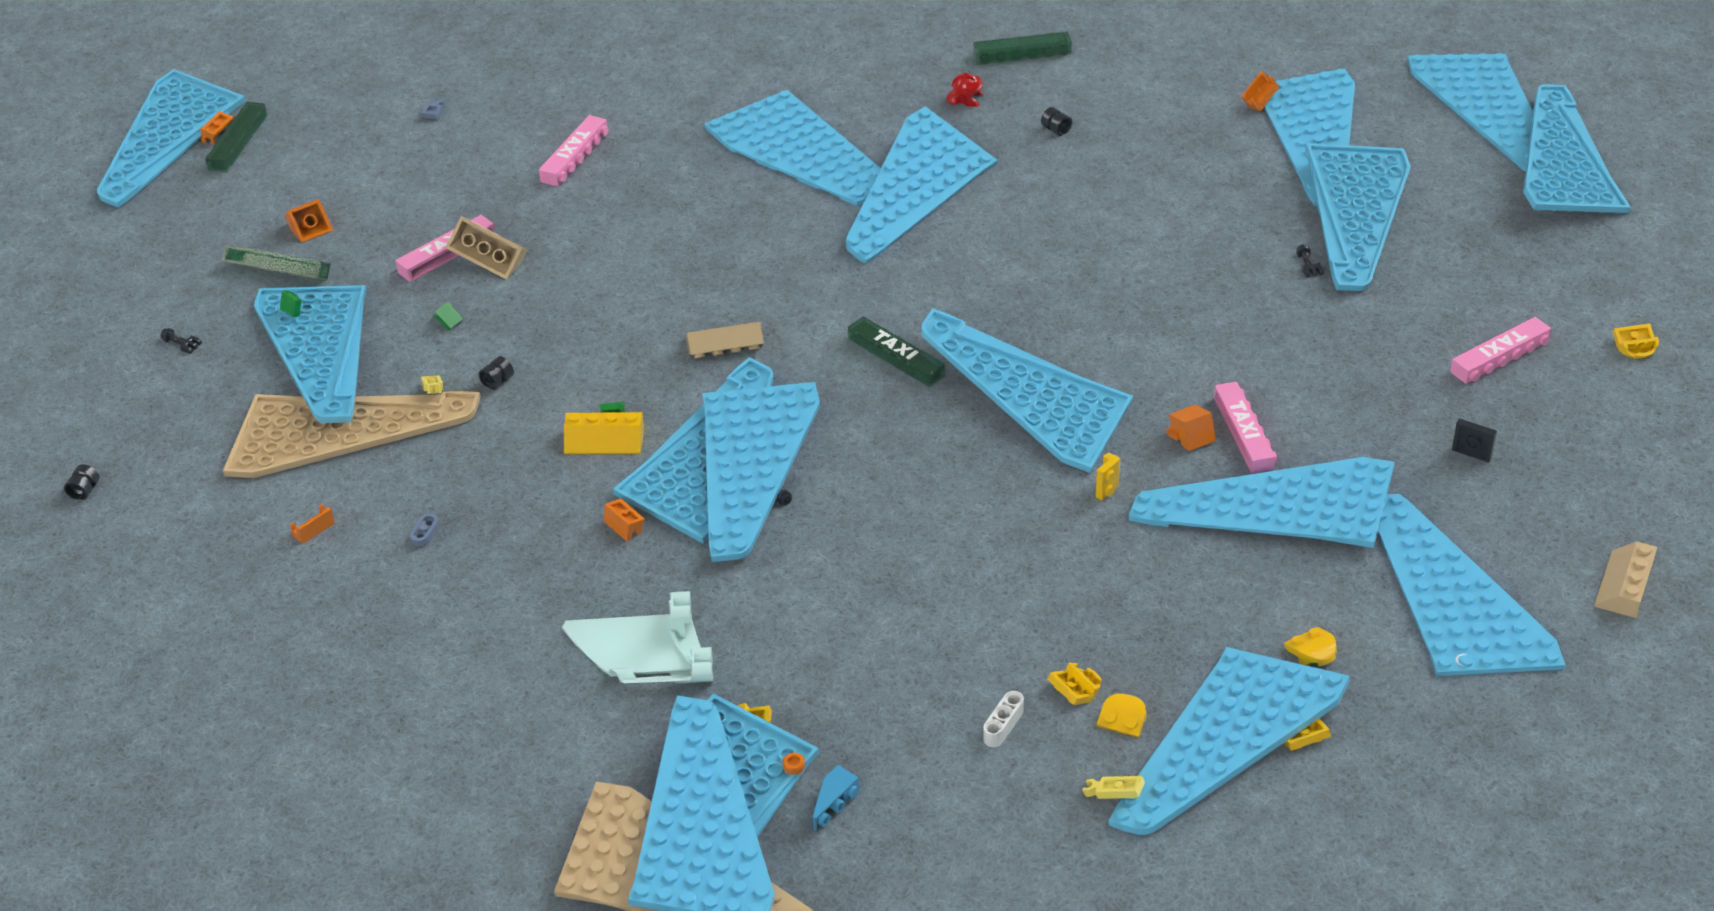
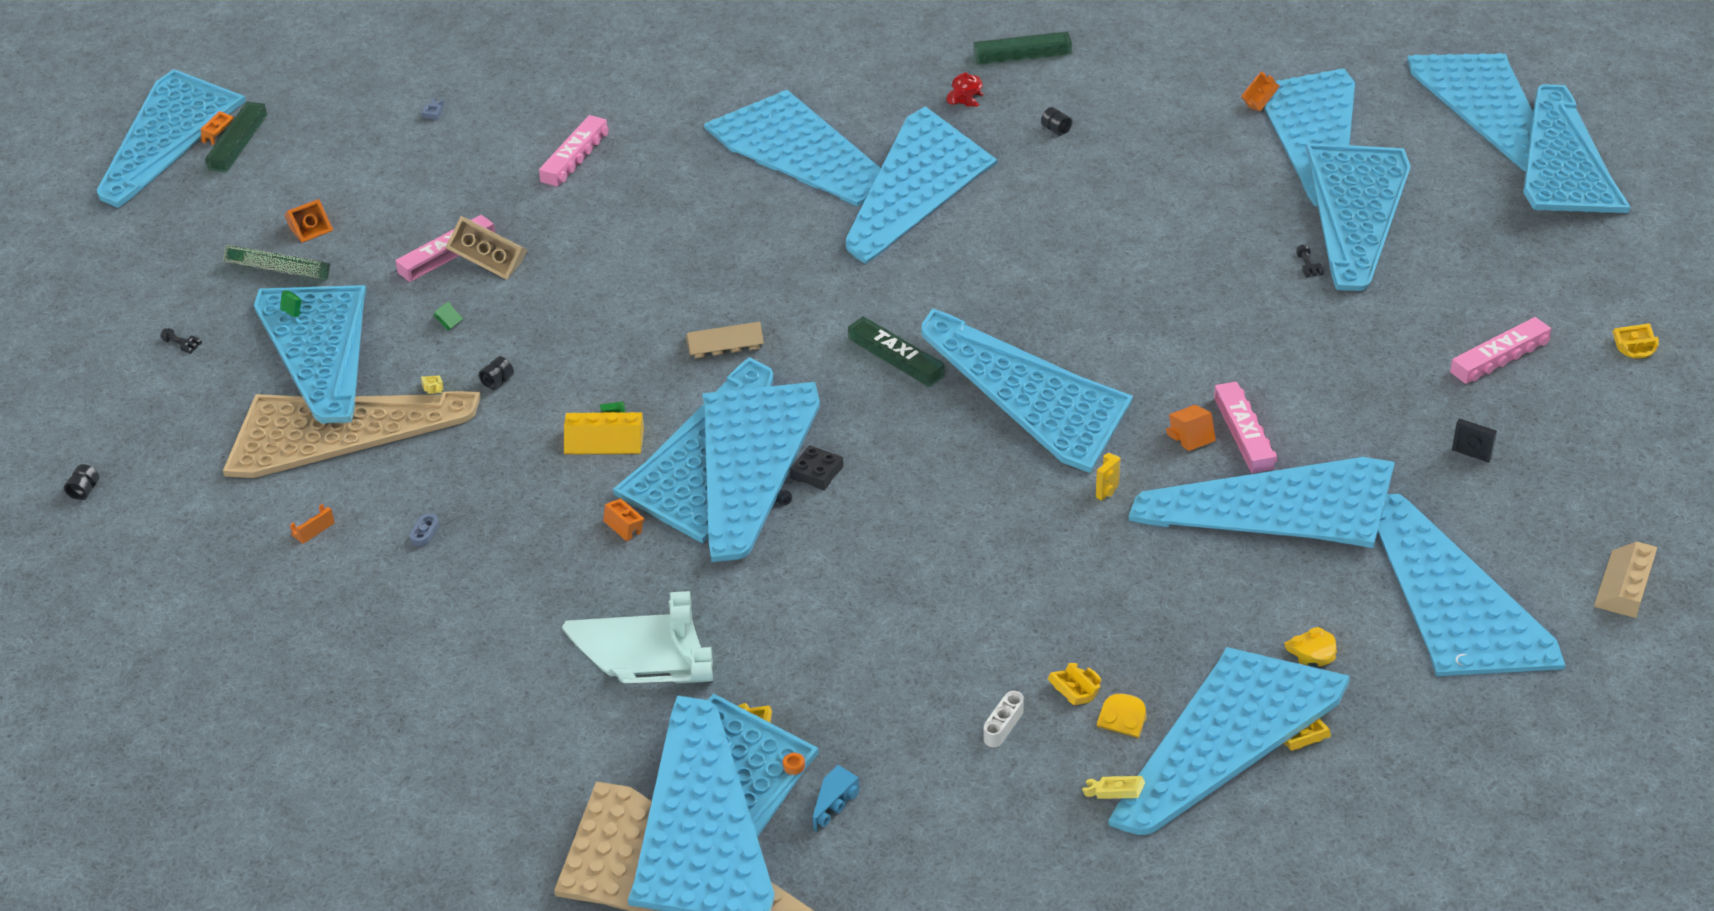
(816, 467): none -> black brick

